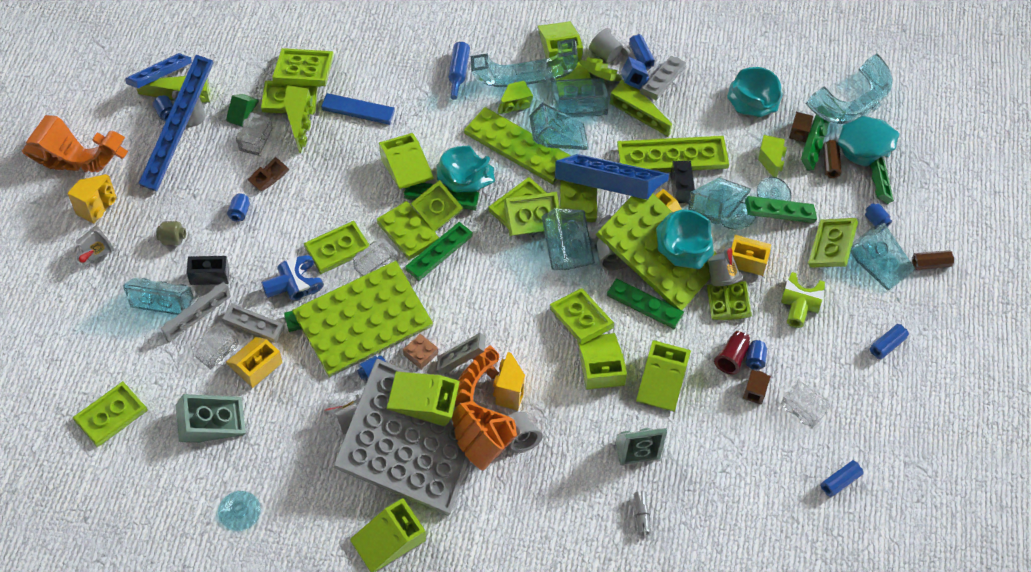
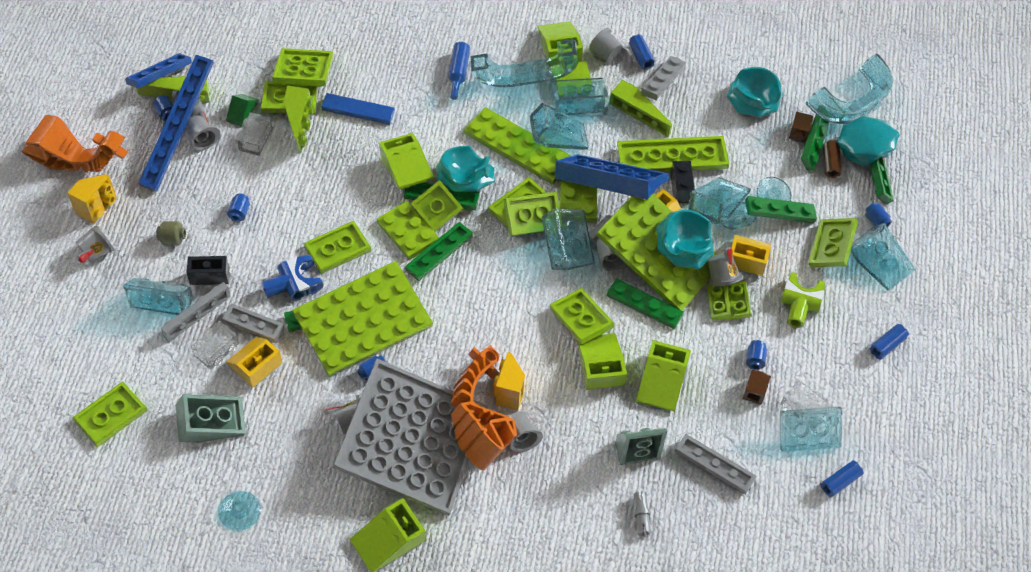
(200, 133): none -> light grey hat
(267, 176): reddish brown slope -> none
(374, 257): clear brick -> none
(420, 351): nougat piece -> none
(423, 396): lime slope -> none
(461, 353): light grey plate -> none
(516, 97): lime slope -> none
(600, 69): lime slope -> none
(634, 73): blue brick -> none
(715, 464): none -> light grey plate
(732, 354): dark red plant -> none
(770, 154): lime slope -> none
(810, 429): none -> clear light blue plate
(933, 259): reddish brown axle -> none

